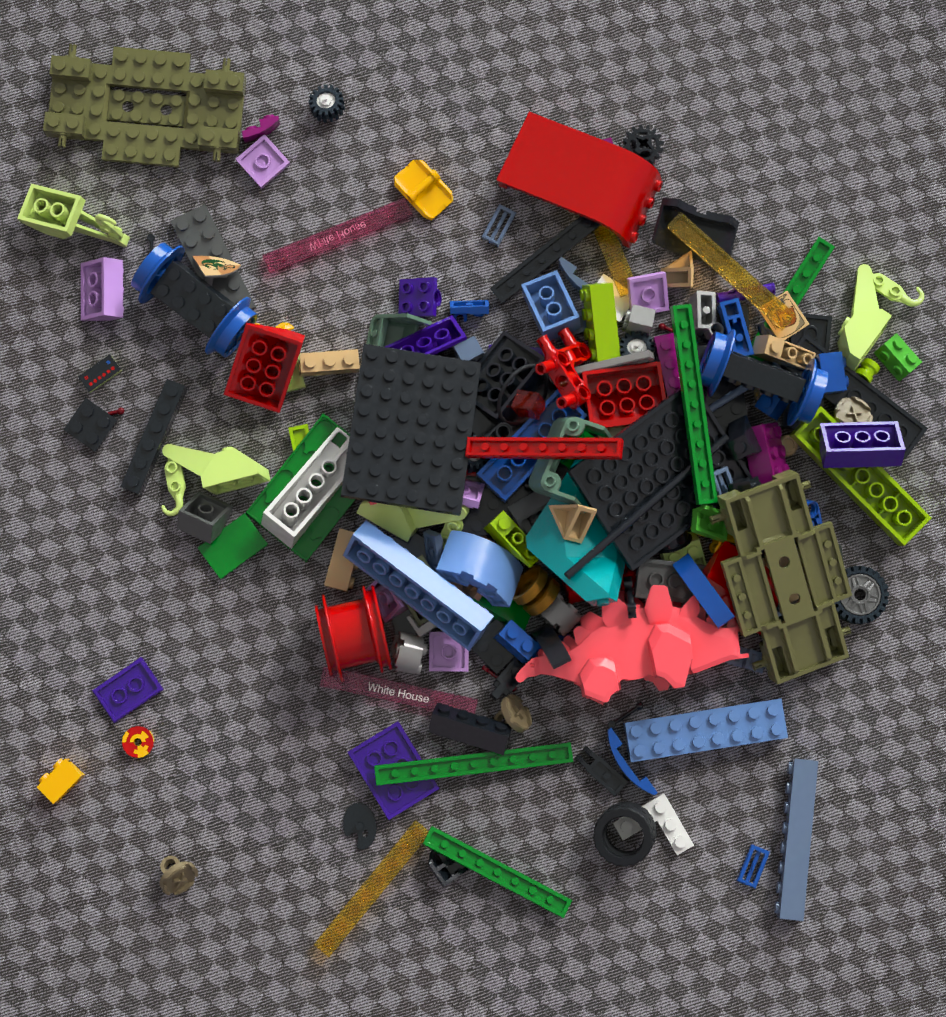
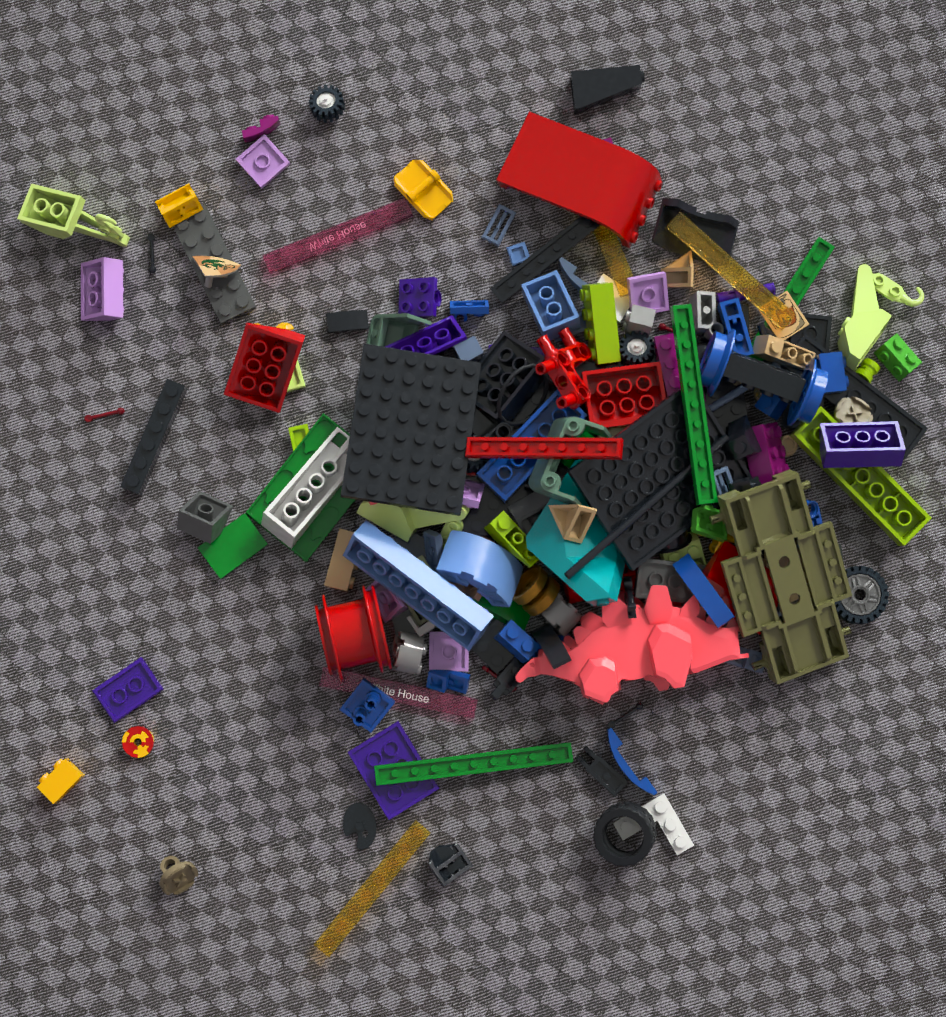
(85, 103): olive piece -> none
(90, 425): black plate -> none
(100, 373): black tile -> none
(179, 205): none -> yellow hinge
(193, 299): brick -> none
(218, 471): yellowish green slope -> none
(328, 362): tan brick -> none
(347, 321): none -> black slope
(367, 705): none -> blue plate
(447, 679): none -> blue slope
(470, 728): black brick -> none
(497, 872): green plate -> none
(514, 713): dark tan tile -> none
(517, 253): none -> medium blue tile
(528, 404): clear red brick -> none
(602, 85): none -> black slope
(626, 360): light grey tile -> none
(637, 140): black gear -> none
(705, 730): medium blue brick -> none
(740, 877): blue tile -> none
(797, 839): sand blue brick -> none

